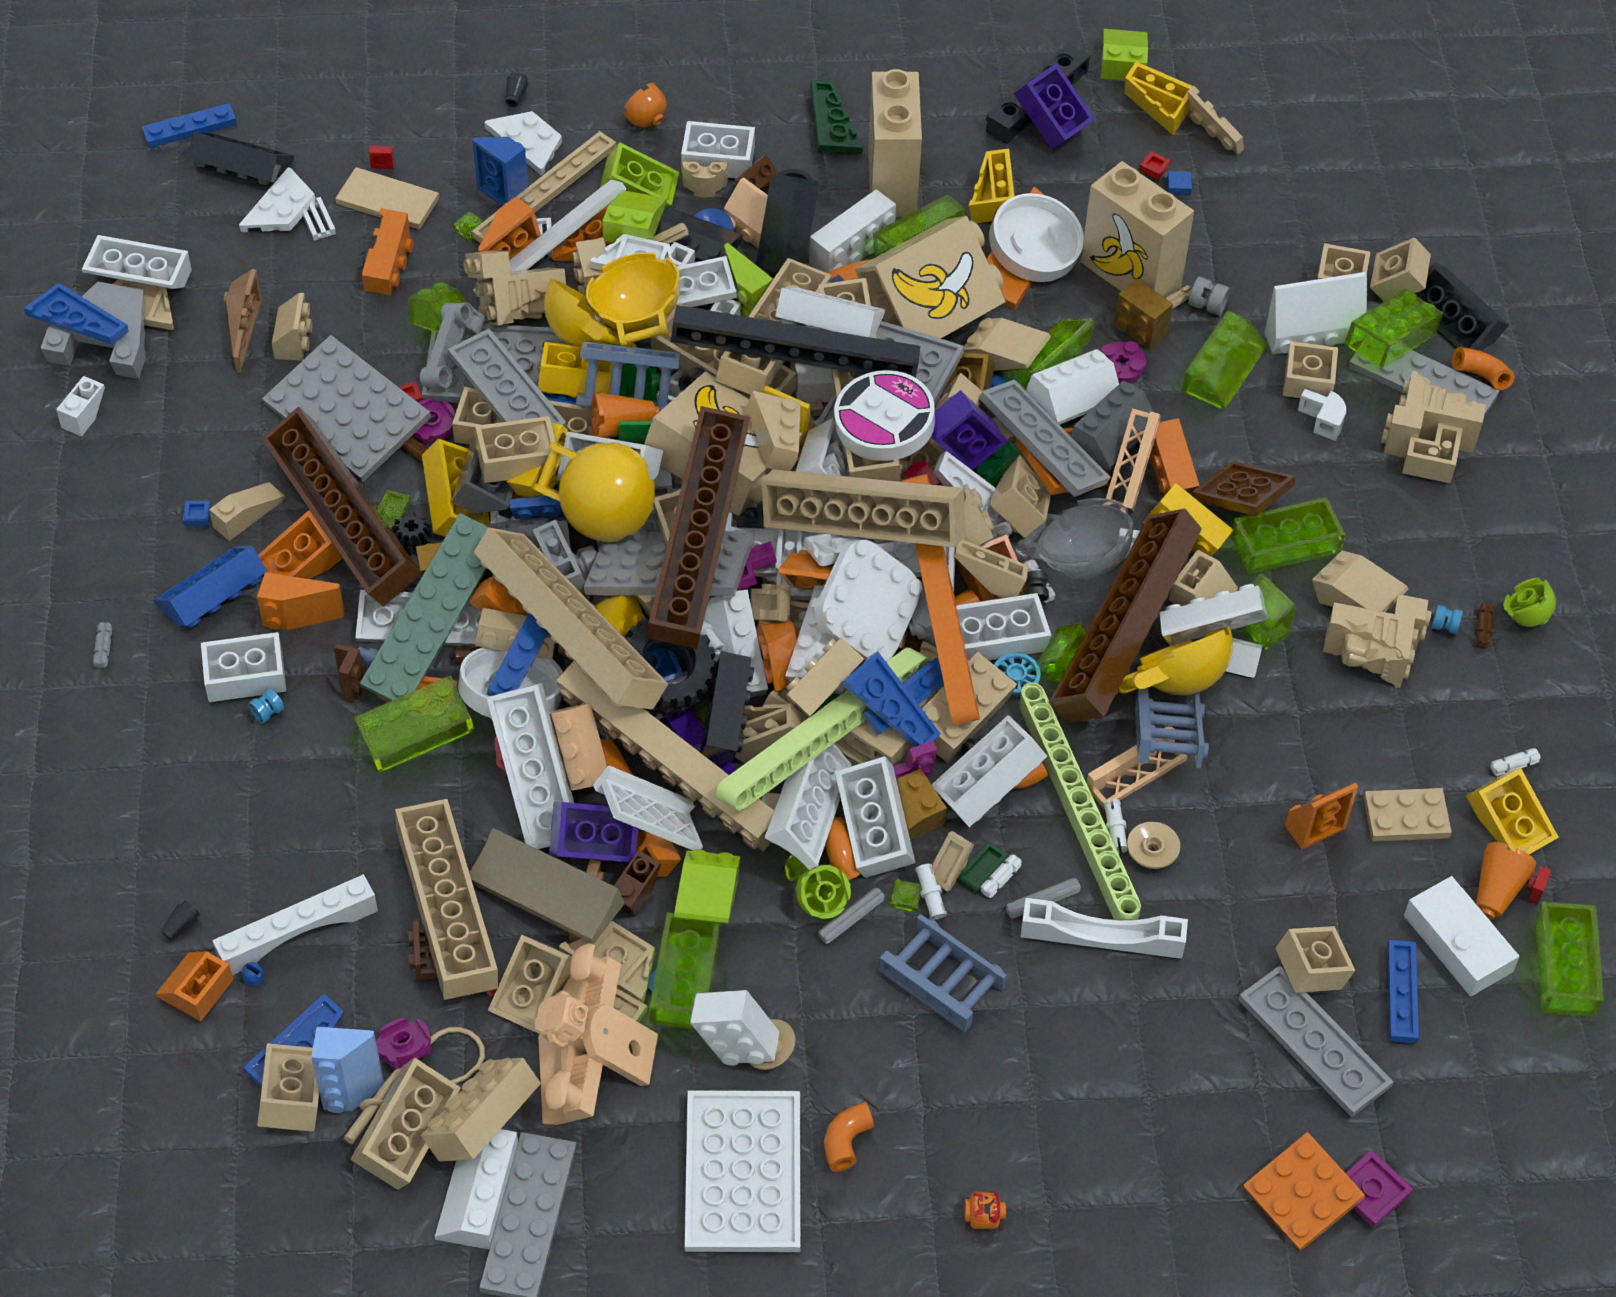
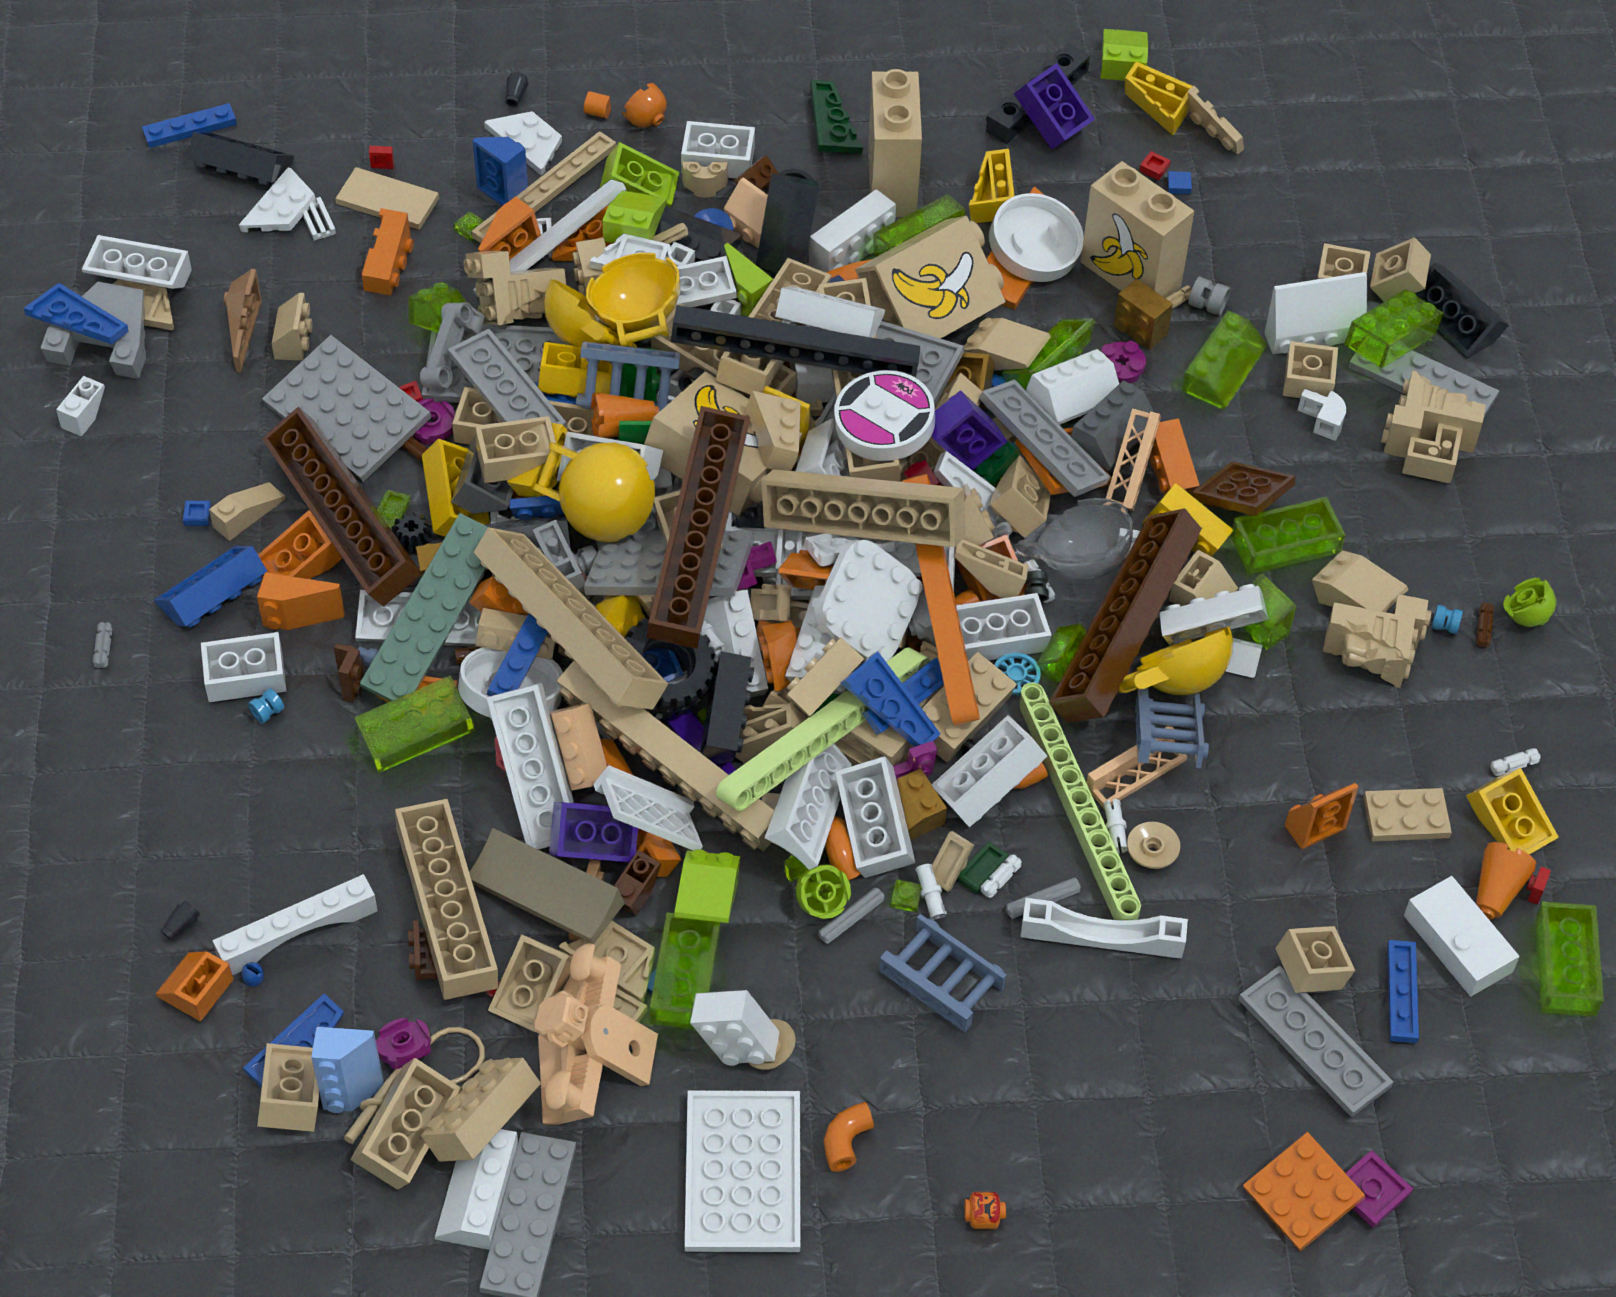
(597, 105): none -> orange brick
(1484, 366): orange cylinder -> none

